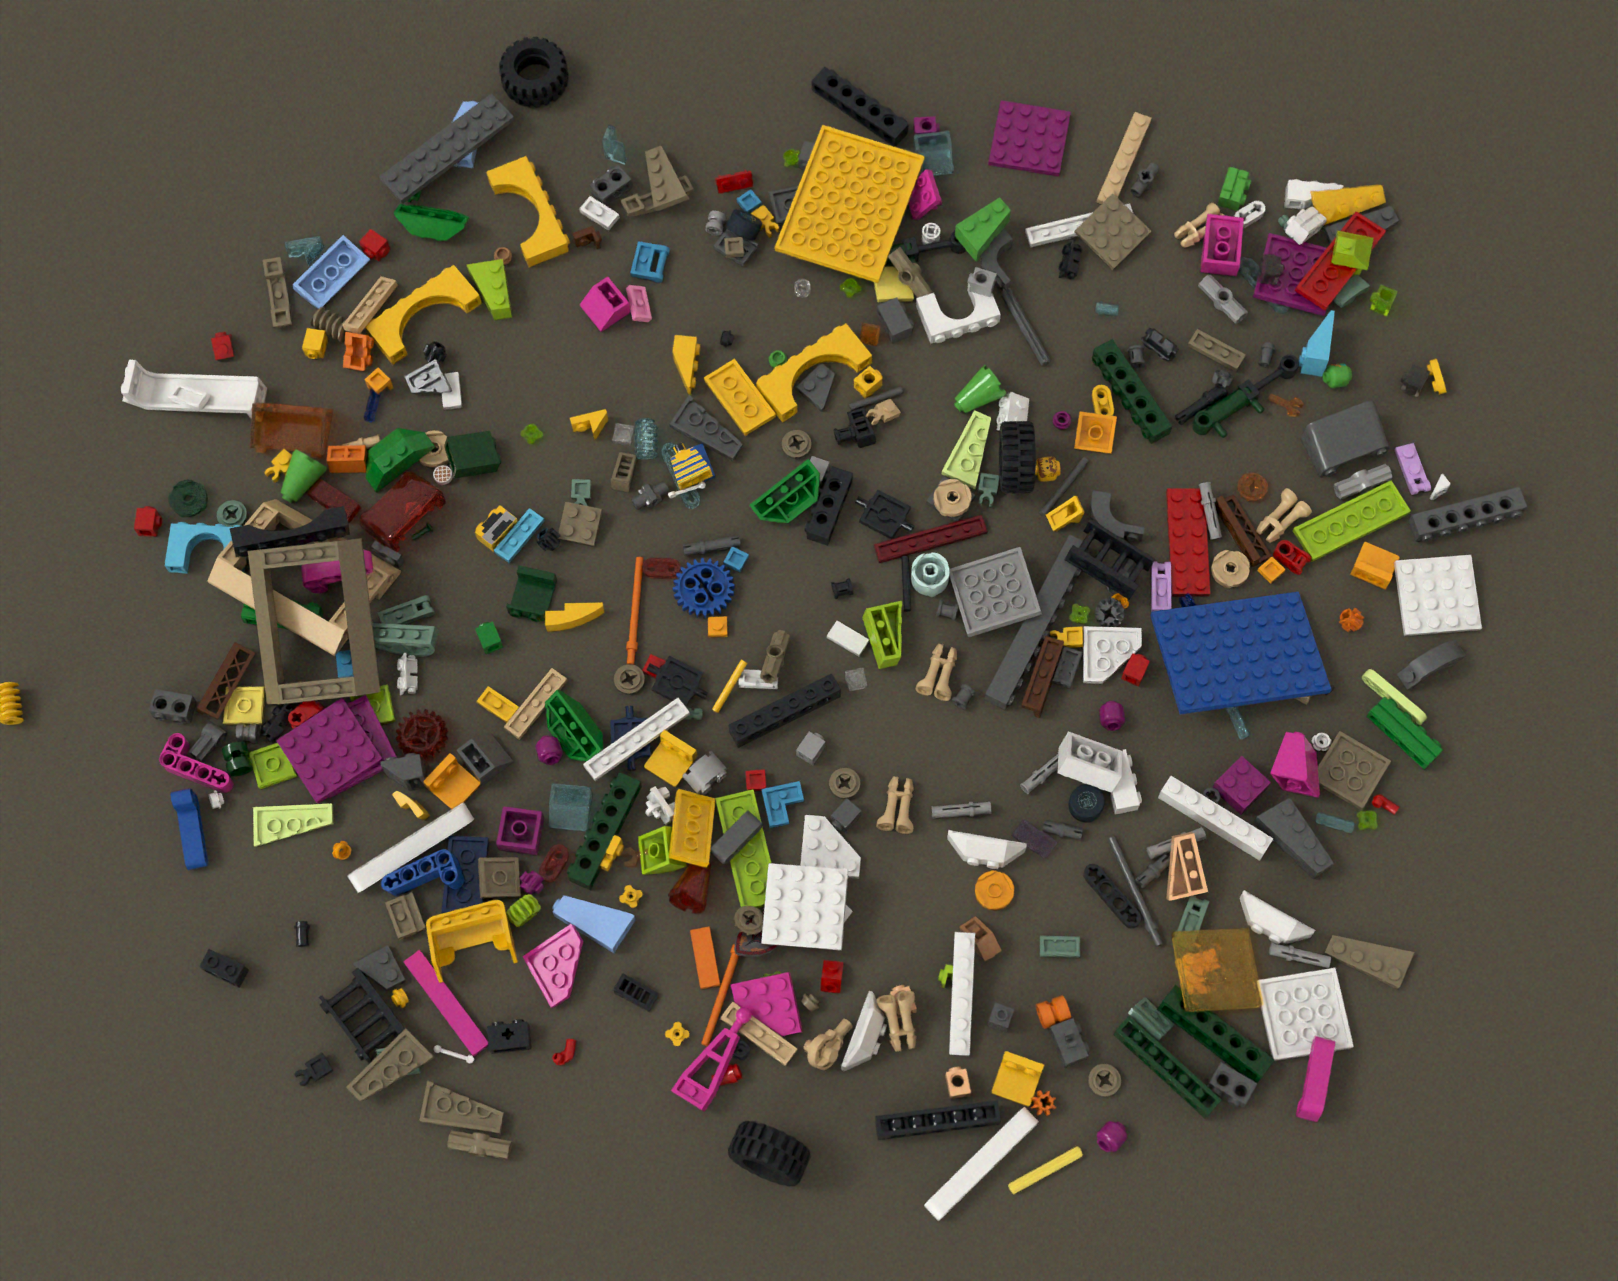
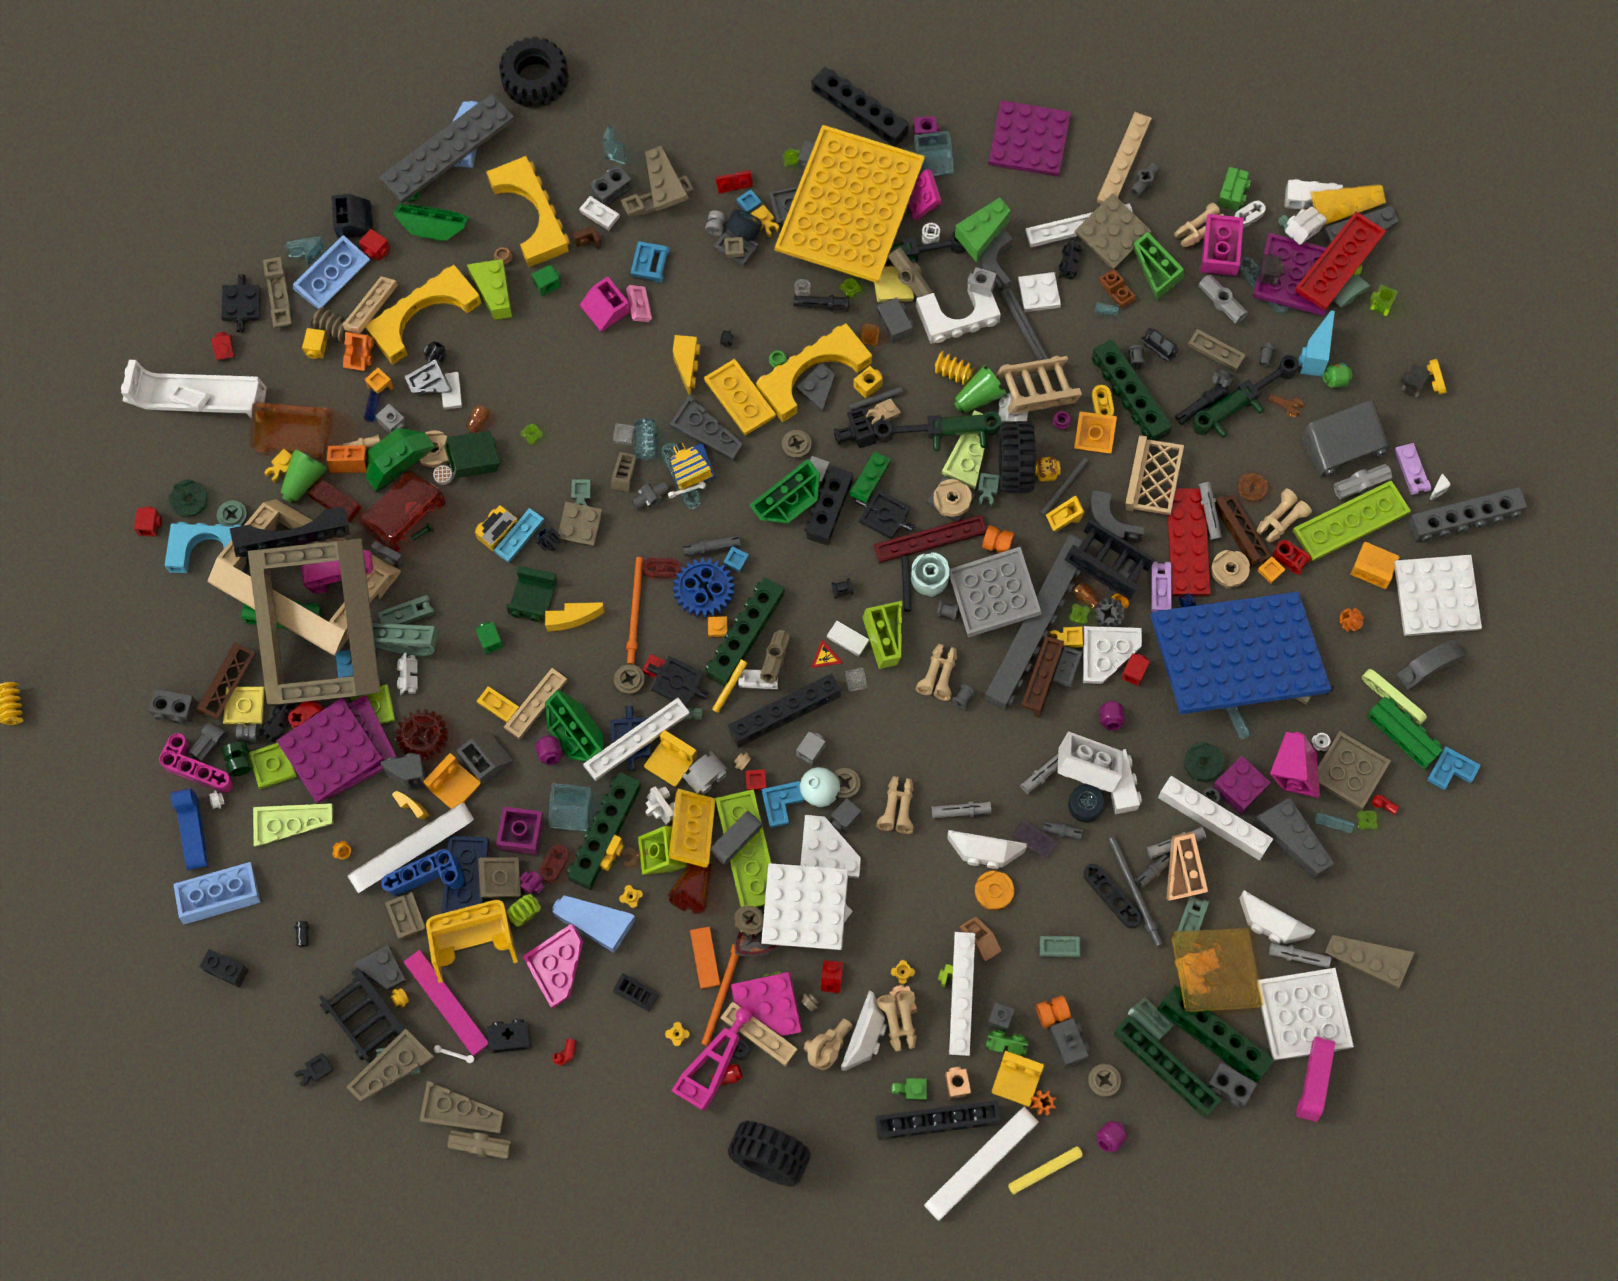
(216, 893): none -> light blue slope
(240, 303): none -> black plate
(351, 215): none -> black slope
(390, 419): none -> light grey brick
(477, 418): none -> clear orange cone
(546, 280): none -> green brick
(593, 420): yellow slope -> none
(741, 761): none -> tan plate
(764, 589): none -> dark green brick
(819, 787): none -> light aqua cylinder
(825, 656): none -> sticker
(830, 302): none -> black pin
(870, 477): none -> green plate
(909, 972): none -> yellow plate
(914, 1089): none -> bright green plate
(944, 426): none -> dark green piece
(954, 369): none -> yellow piece
(997, 540): none -> orange wheel
(1014, 1042): none -> bright green hinge
(1037, 401): none -> tan fence
(1039, 292): none -> white plate
(1086, 595): none -> clear orange cone
(1116, 288): none -> dark orange slope
(1138, 477): none -> tan fence
(1158, 265): none -> bright green wedge
(1208, 752): none -> clear green plate
(1352, 250): lime slope -> none
(1452, 763): none -> dark azure plate

